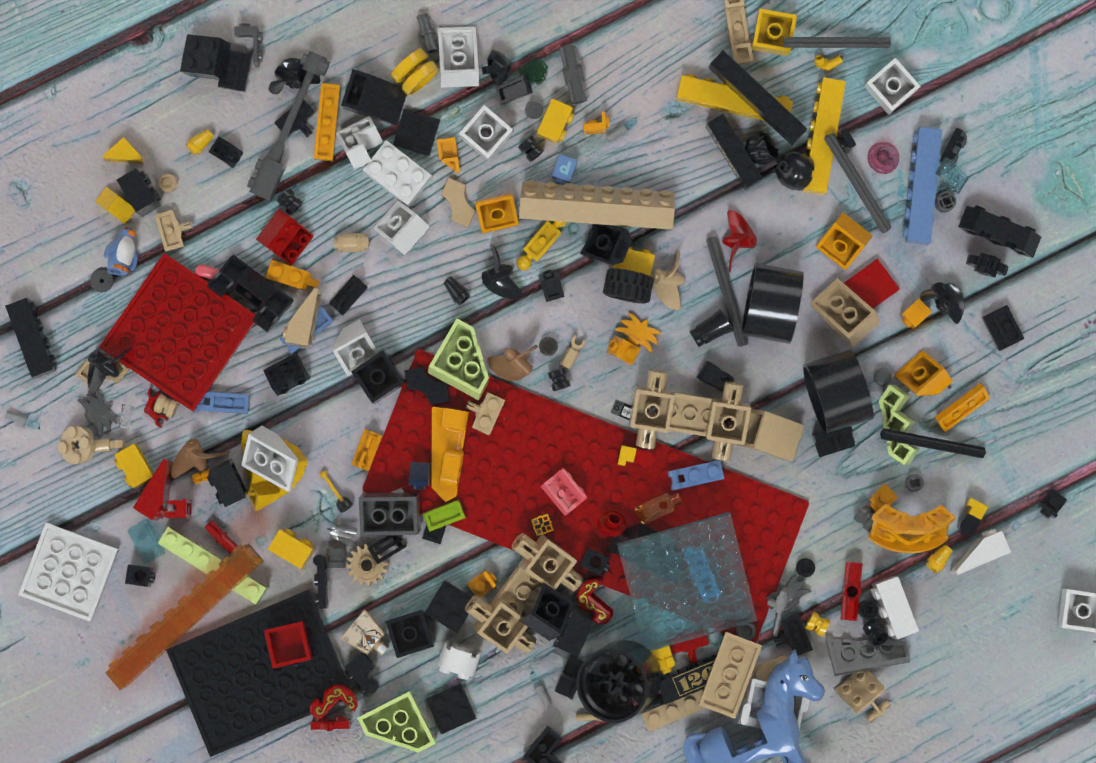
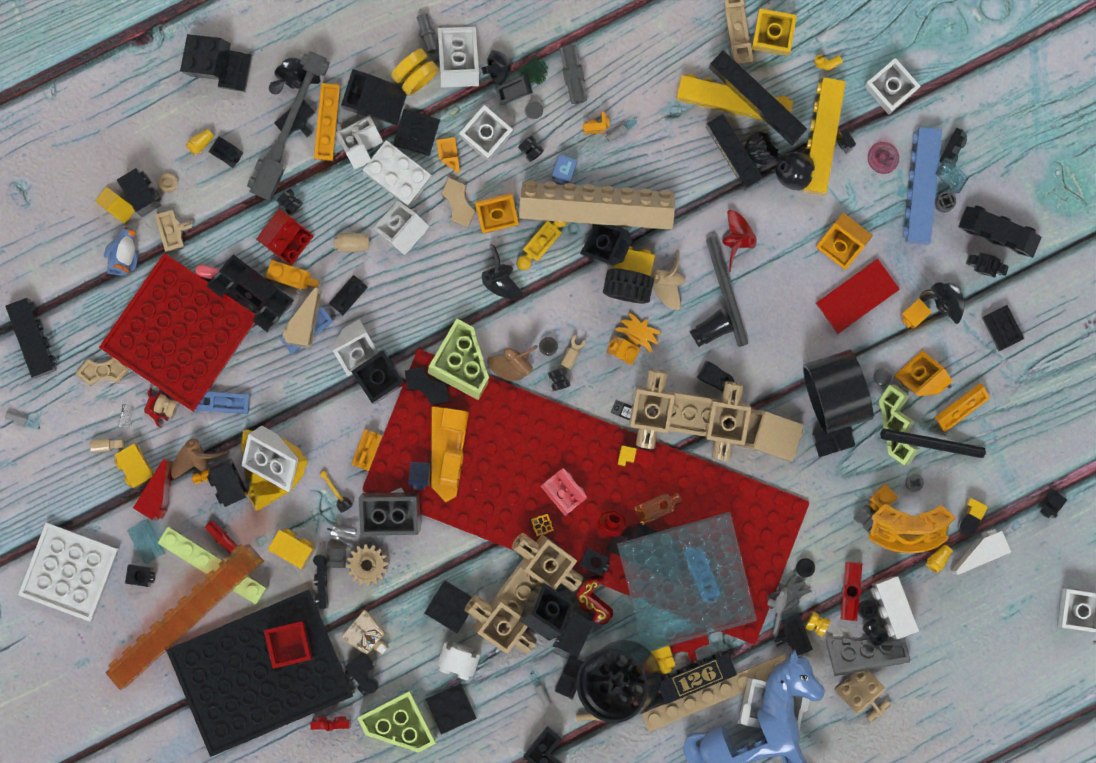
(67, 445): tan plate -> none
(97, 276): dark grey wheel -> none
(98, 412): dark grey piece -> none
(100, 367): black piece -> none
(123, 152): yellow slope -> none
(182, 508): red hinge -> none
(245, 30): dark grey bracket -> none
(286, 374): black bracket -> none
(331, 697): red animal -> none
(397, 541): black tile -> none
(410, 633): black brick -> none
(434, 536): black tile -> none
(444, 515): lime tile -> none
(456, 290): black cone -> none
(483, 583): light orange bracket -> none
(486, 412): tan plate -> none
(551, 285): black bracket -> none
(555, 121): yellow brick -> none
(696, 475): medium blue plate -> none
(730, 675): tan plate -> none
(746, 631): dark grey tile -> none
(772, 303): black wheel -> none
(836, 42): dark grey axle -> none
(845, 312): tan slope -> none
(857, 182): dark grey axle -> none

